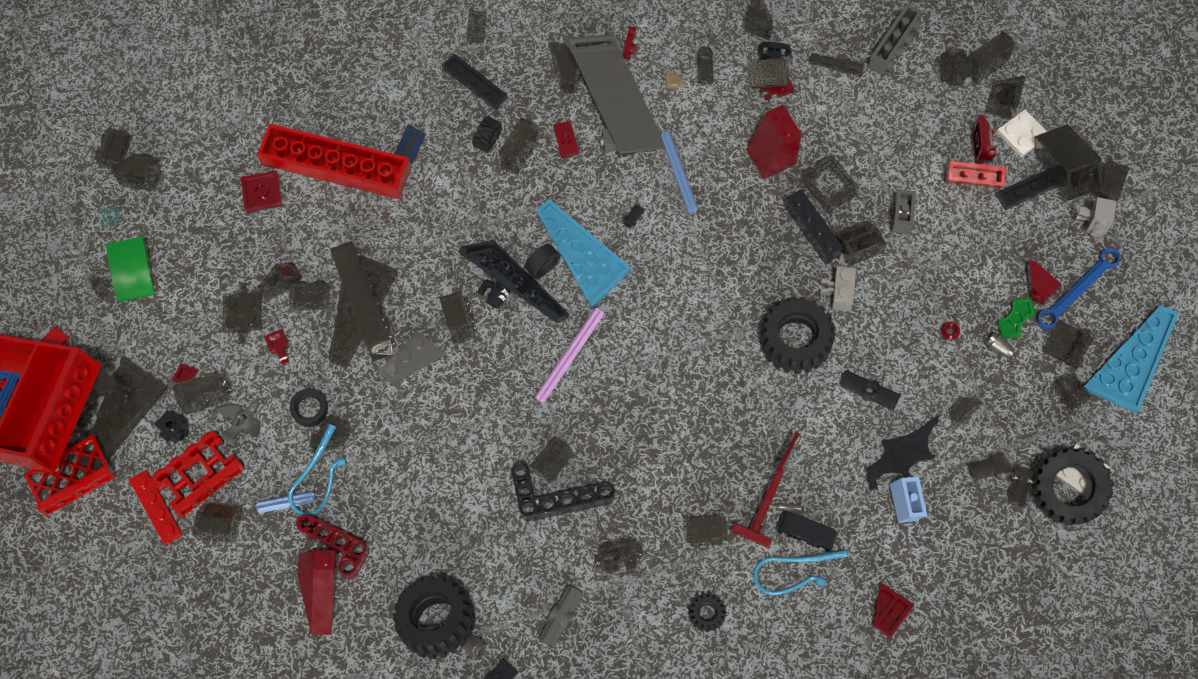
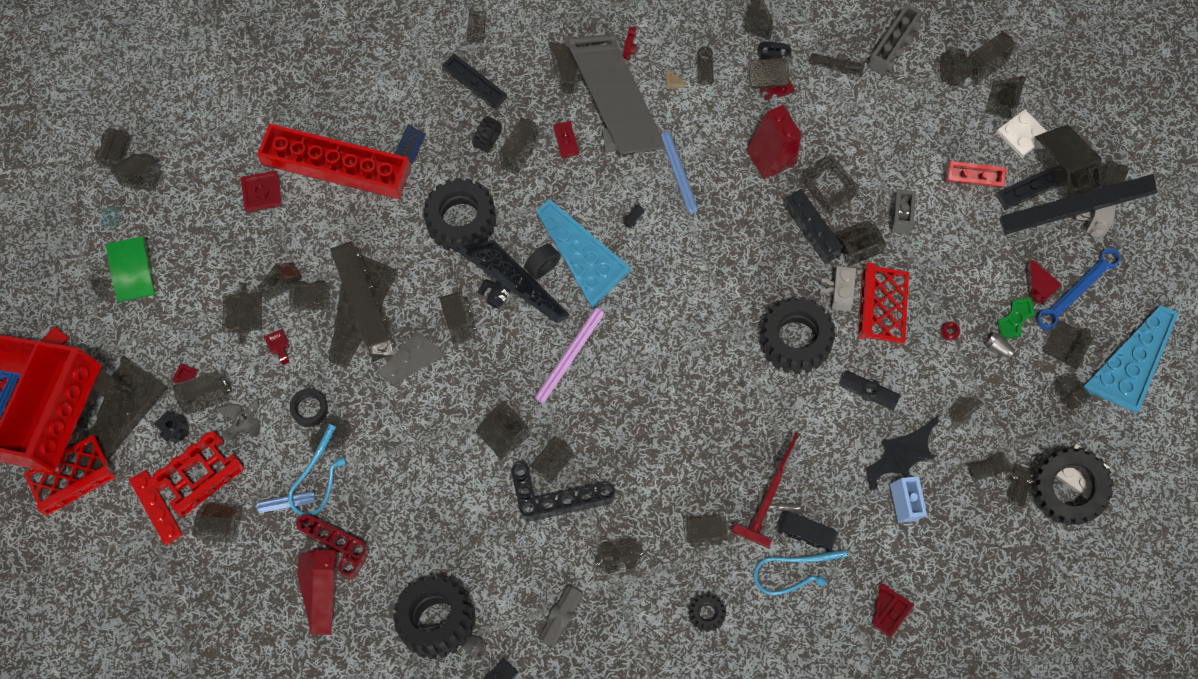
(453, 194): none -> black tyre
(503, 430): none -> clear smoke slope
(867, 306): none -> red fence
(983, 141): dark red slope -> none
(1079, 204): none -> black tile

